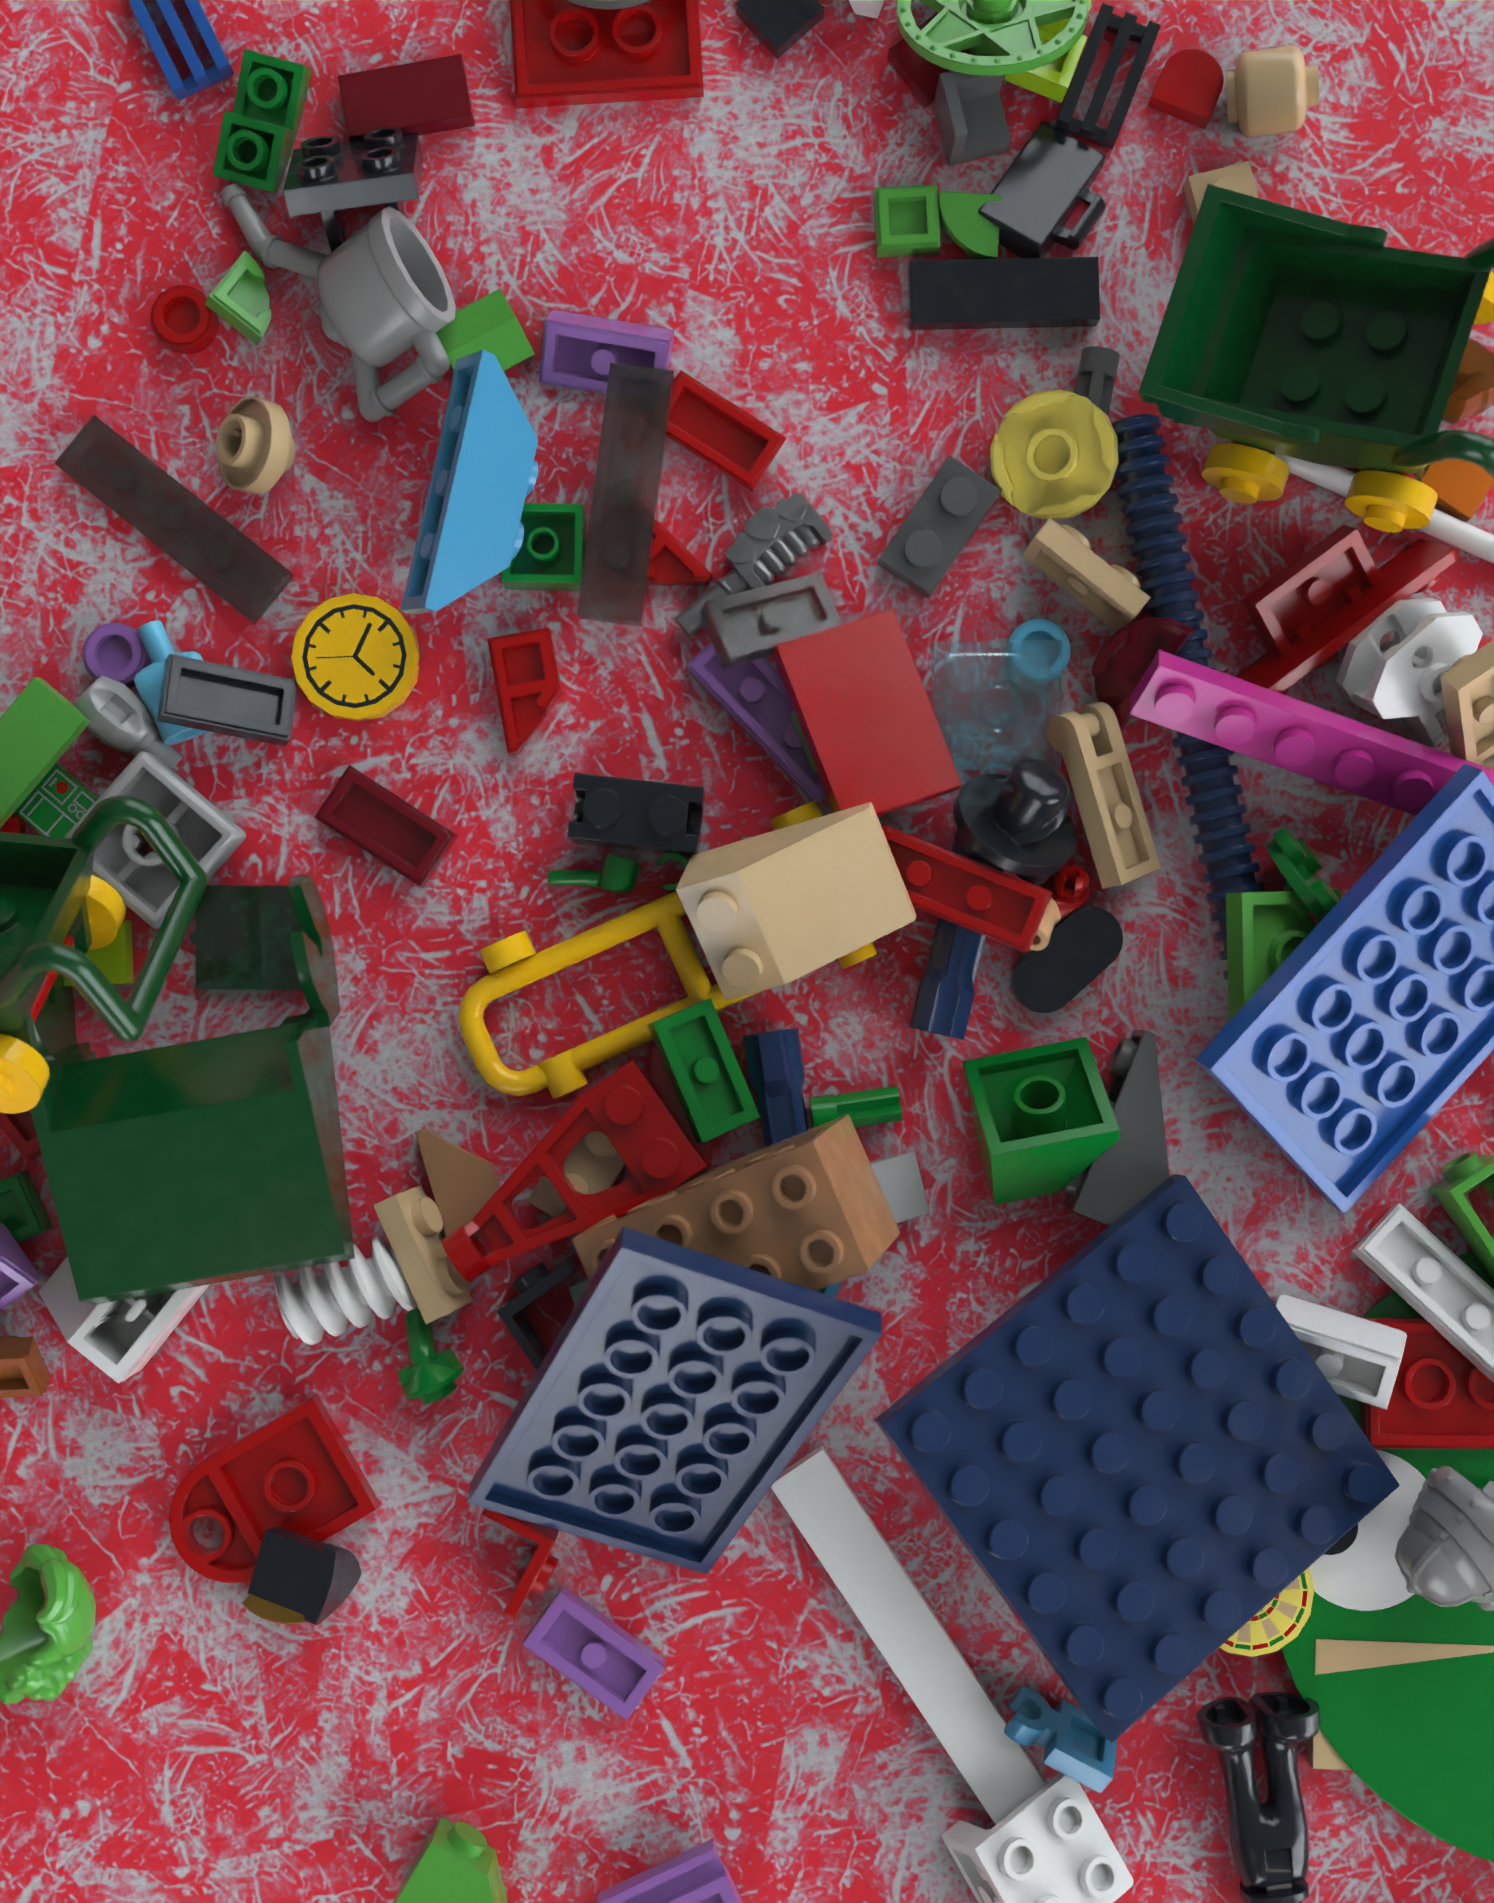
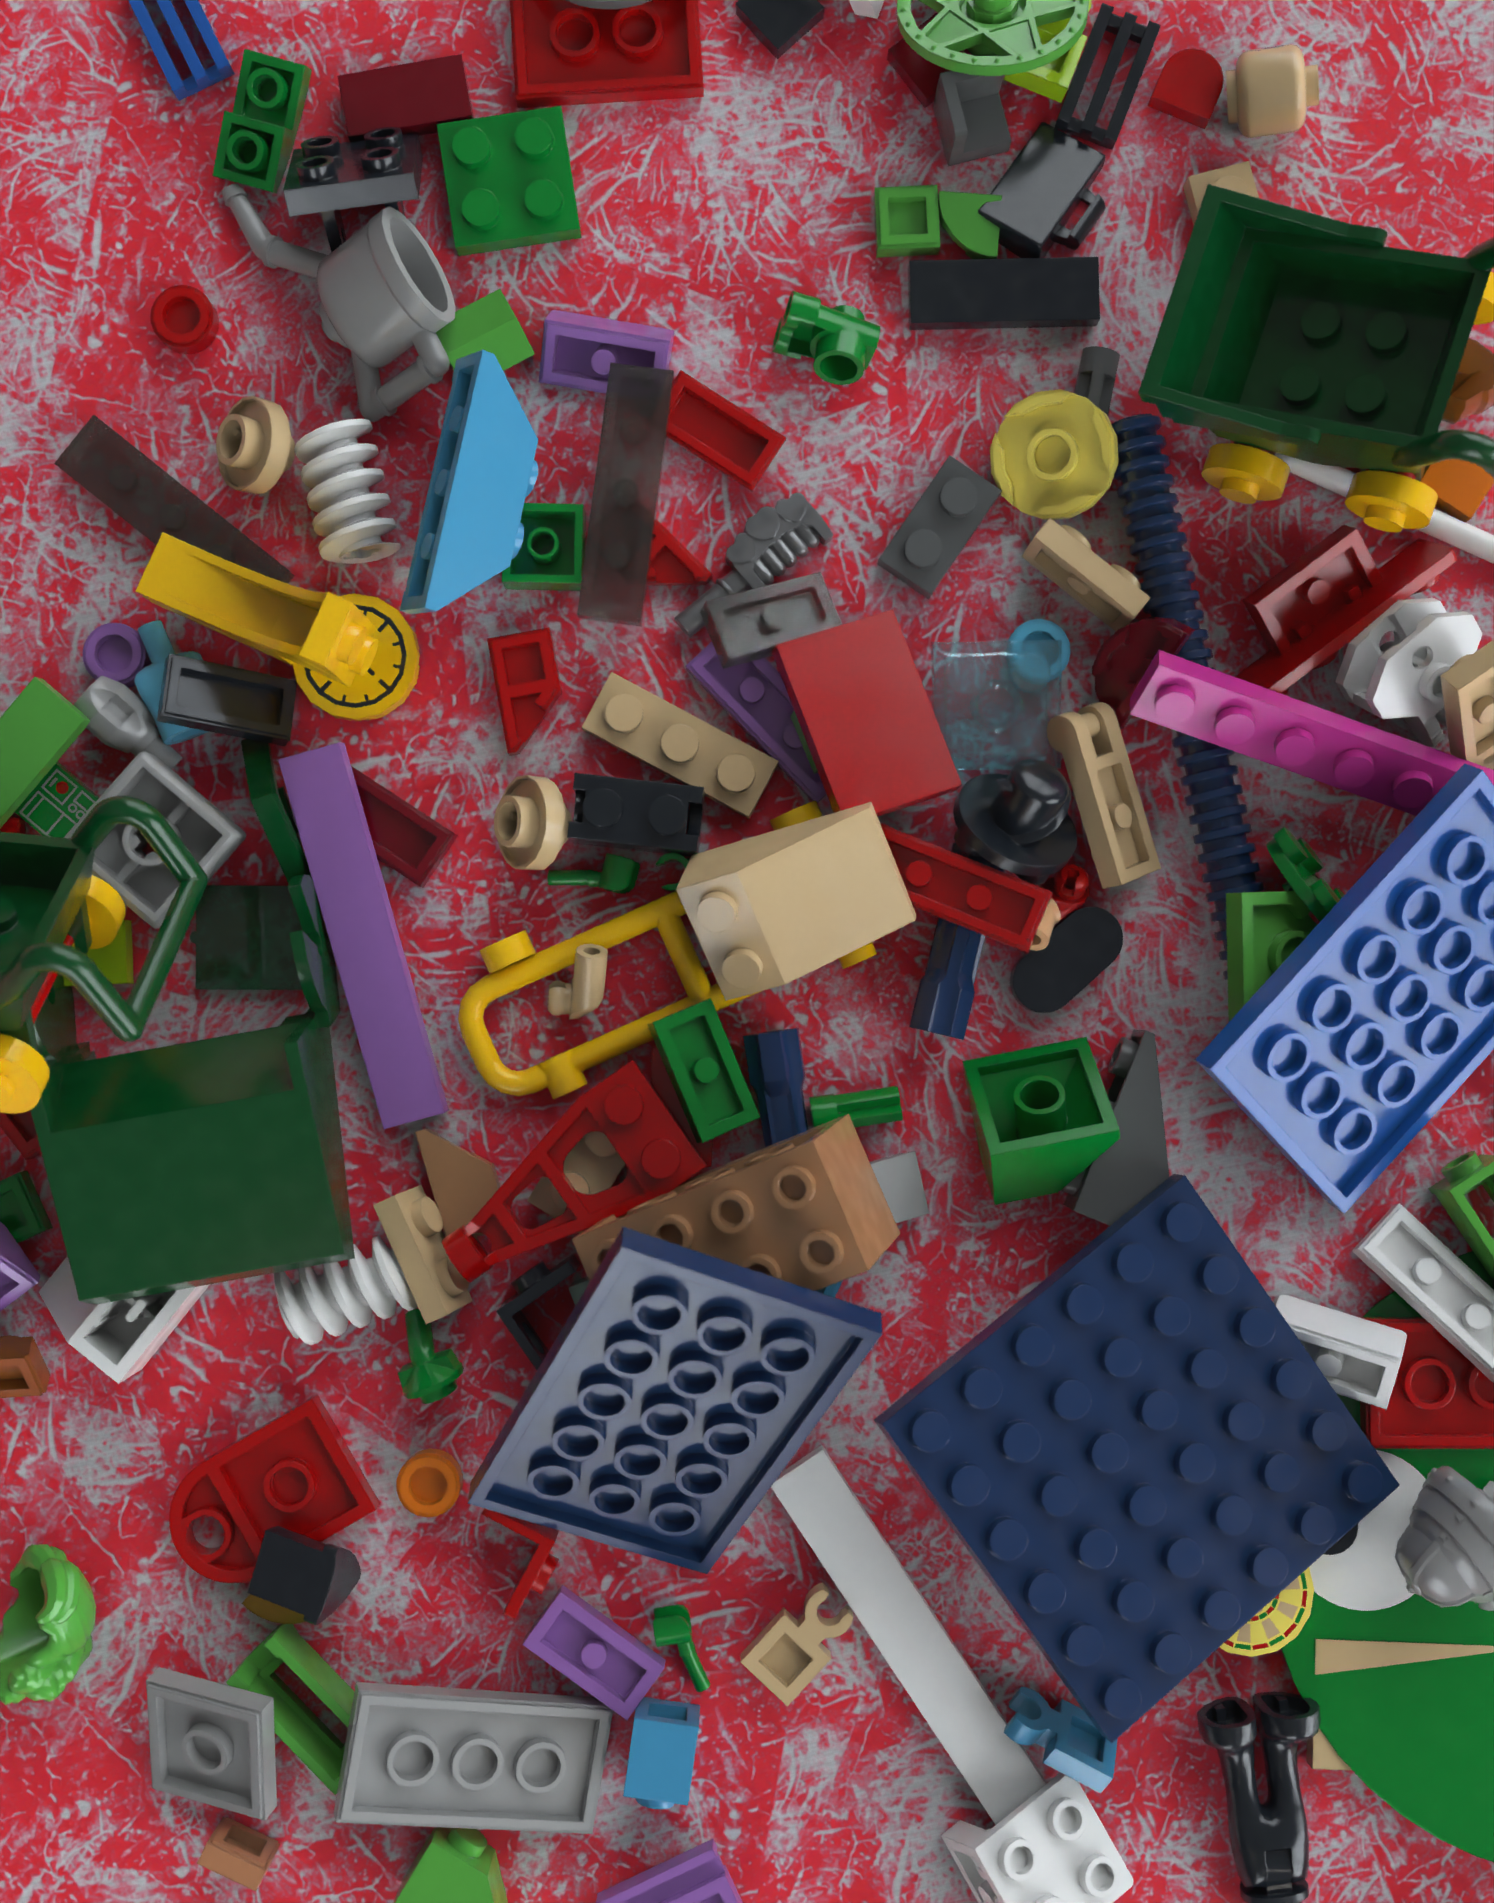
(212, 1743): none -> light grey tile
(239, 1853): none -> nougat tile
(243, 299): bright green tile -> none
(260, 611): none -> yellow arch
(273, 808): none -> dark green tile
(292, 1718): none -> bright green window
(343, 494): none -> white piece
(363, 935): none -> medium lavender tile
(429, 1482): none -> orange tile
(472, 1759): none -> light grey tile
(509, 181): none -> green plate
(531, 822): none -> tan plate
(586, 987): none -> tan arm
(662, 1753): none -> dark azure brick
(674, 1627): none -> green hand
(680, 745): none -> tan plate
(791, 1650): none -> tan plate
(832, 336): none -> green plate

